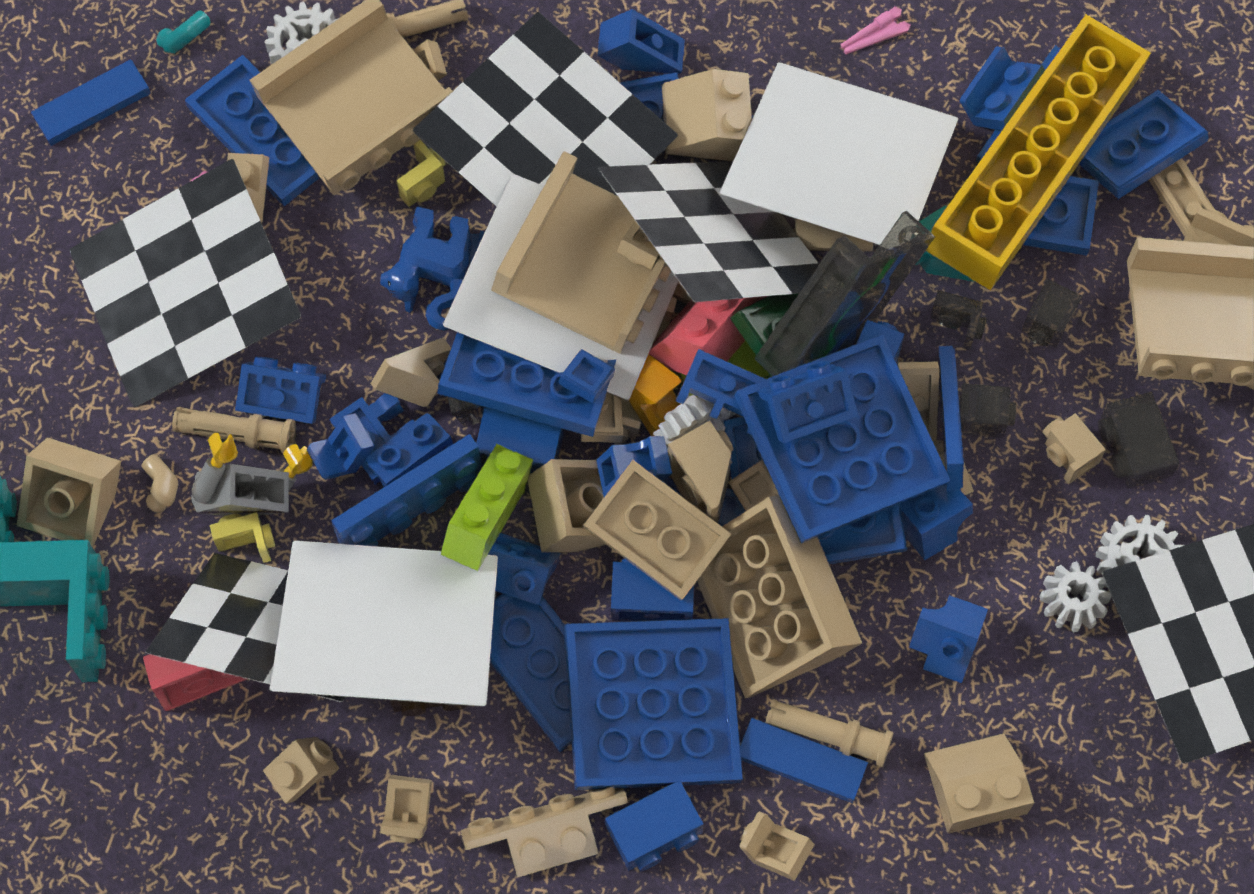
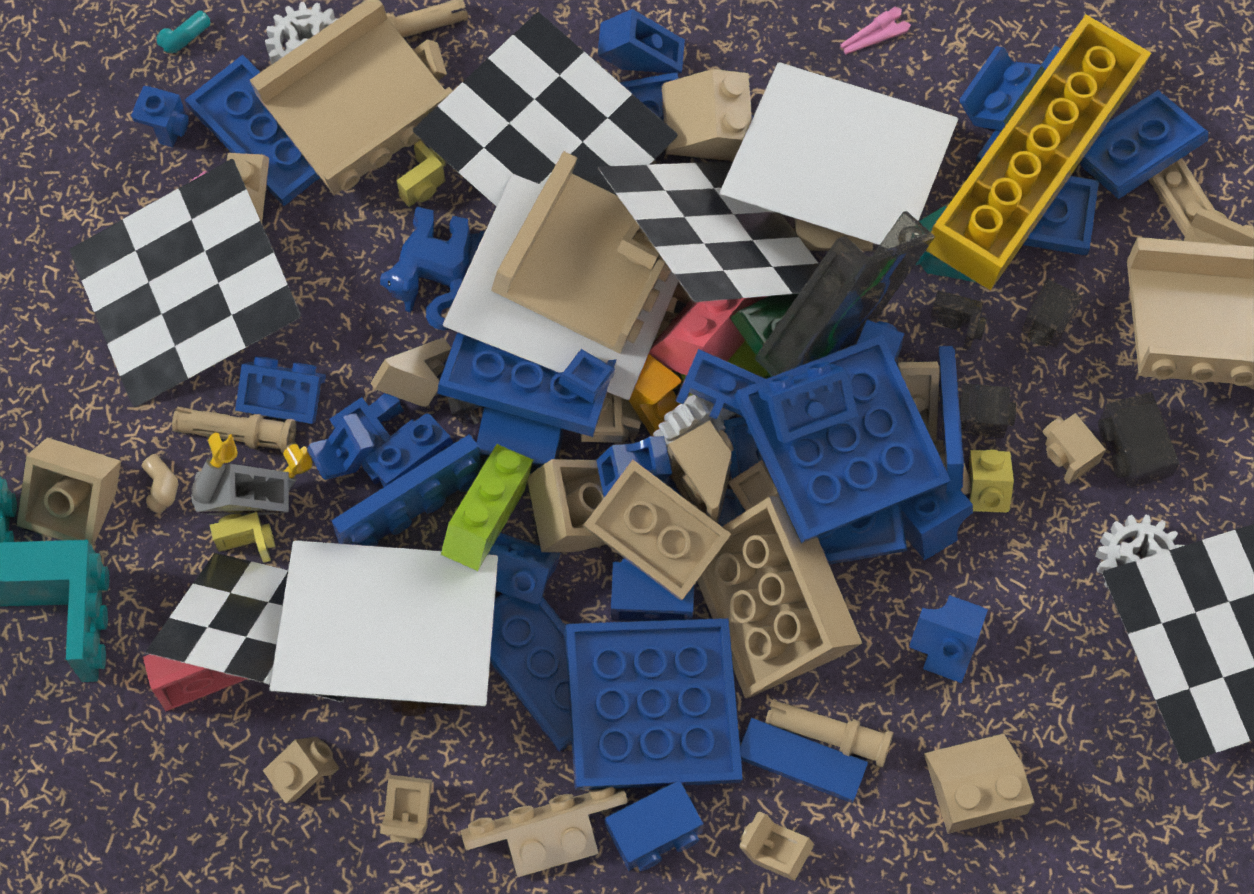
(90, 102): blue tile -> none
(163, 113): none -> blue bracket
(991, 480): none -> light yellow bracket
(1072, 609): white gear -> none

